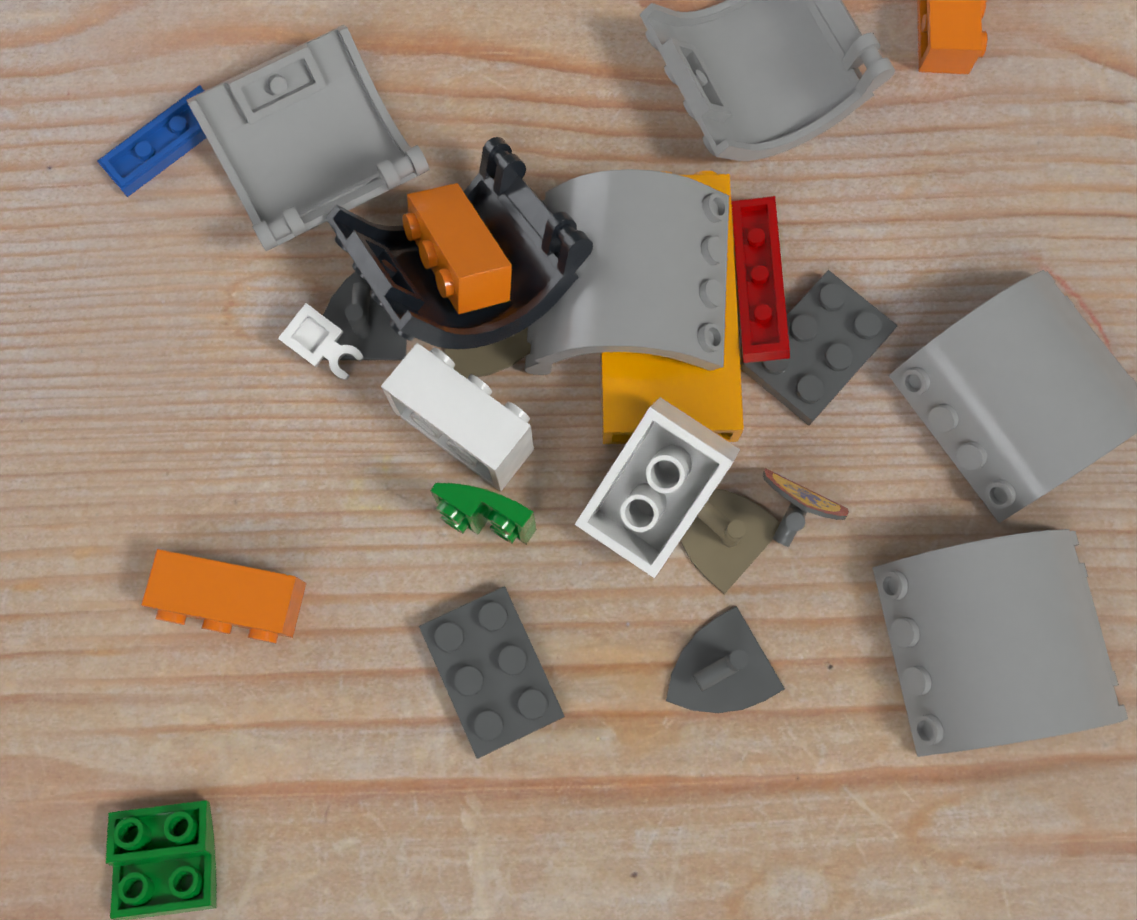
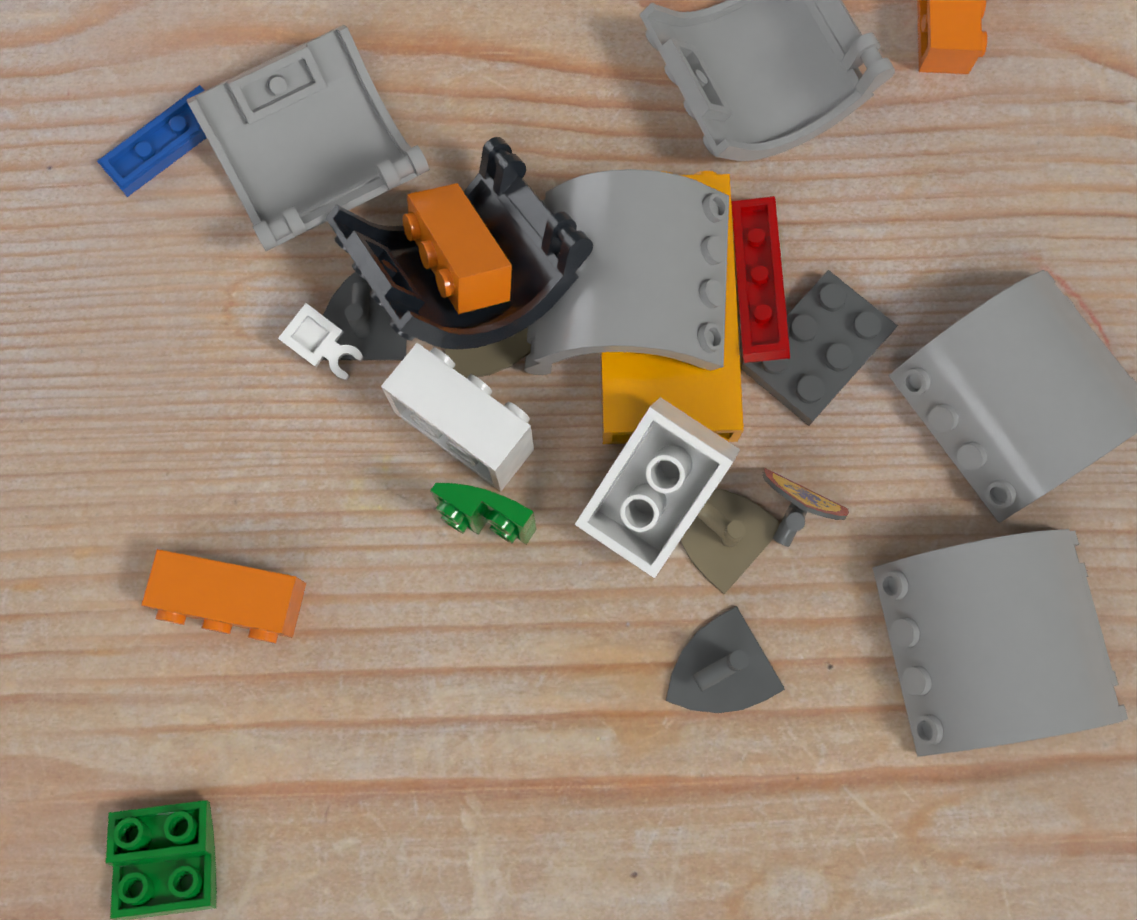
(491, 672): dark grey plate -> none

